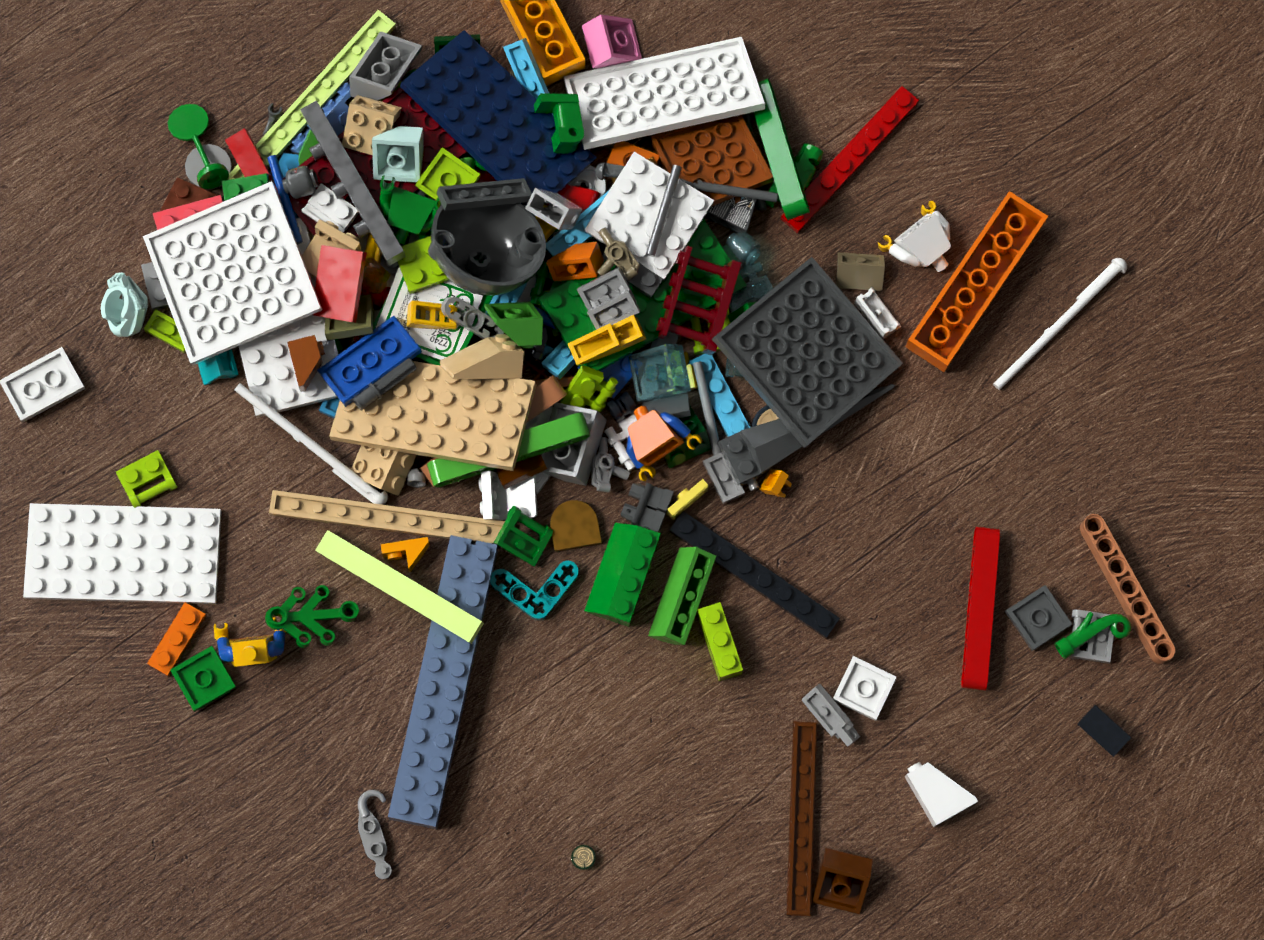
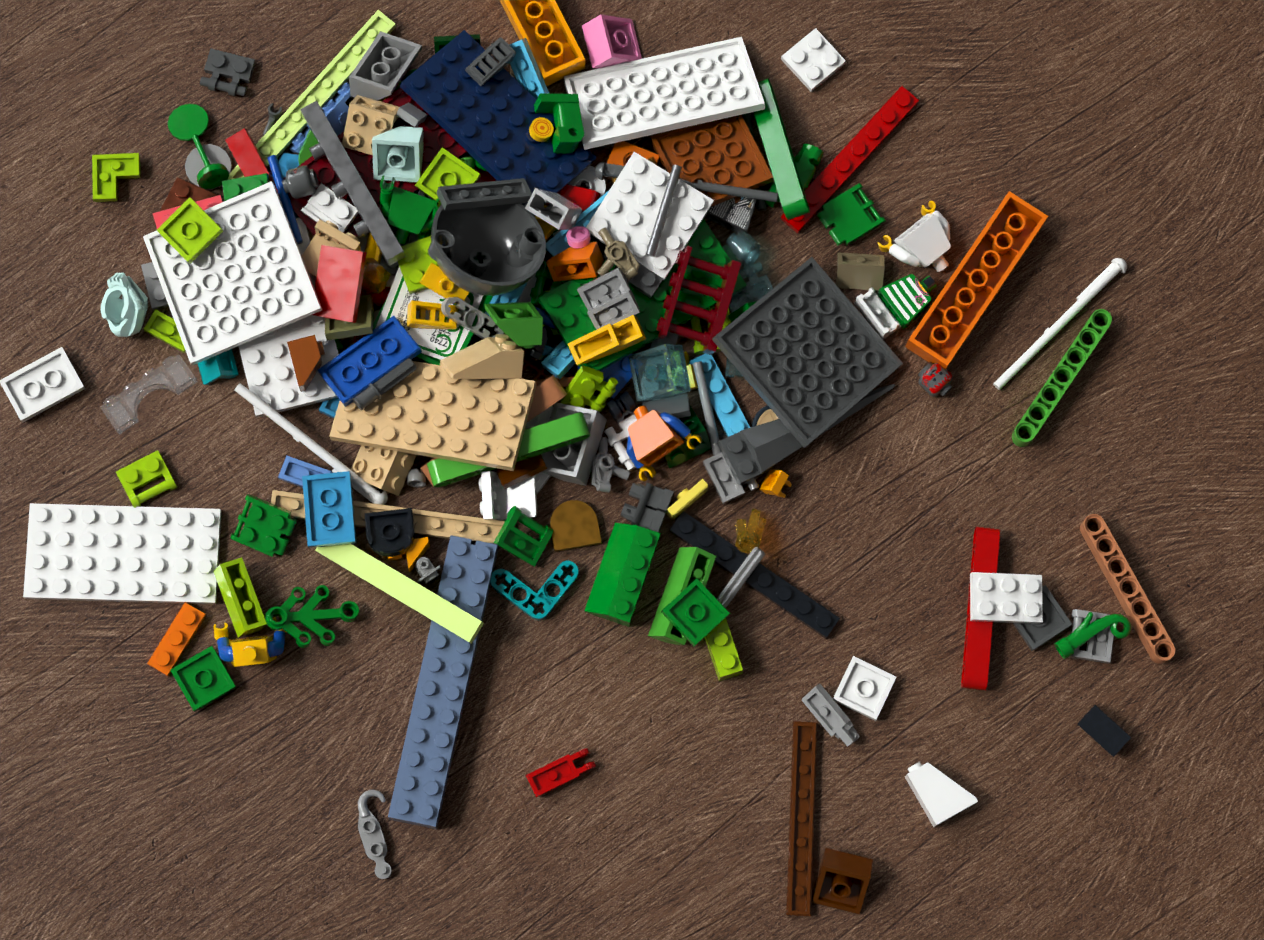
(109, 168): none -> lime plate
(171, 376): none -> clear arch
(189, 230): none -> lime plate
(228, 66): none -> dark grey plate
(240, 597): none -> lime brick
(264, 526): none -> green plate
(294, 470): none -> medium blue plate
(329, 509): none -> dark azure plate
(390, 531): none -> black tile
(411, 114): none -> light grey tile
(426, 569): none -> light grey hinge
(439, 283): none -> yellow plate
(501, 51): none -> dark grey slope
(541, 129): none -> yellow tile
(558, 773): none -> red hinge
(578, 237): none -> bright pink tile
(583, 857): tile -> none
(695, 612): none -> green plate
(741, 576): none -> light grey axle
(749, 536): none -> clear yellow rock
(813, 60): none -> white plate
(849, 216): none -> green plate
(907, 298): none -> green torso
(935, 379): none -> dark grey head
(1006, 598): none -> white plate
(1064, 367): none -> bright green beam

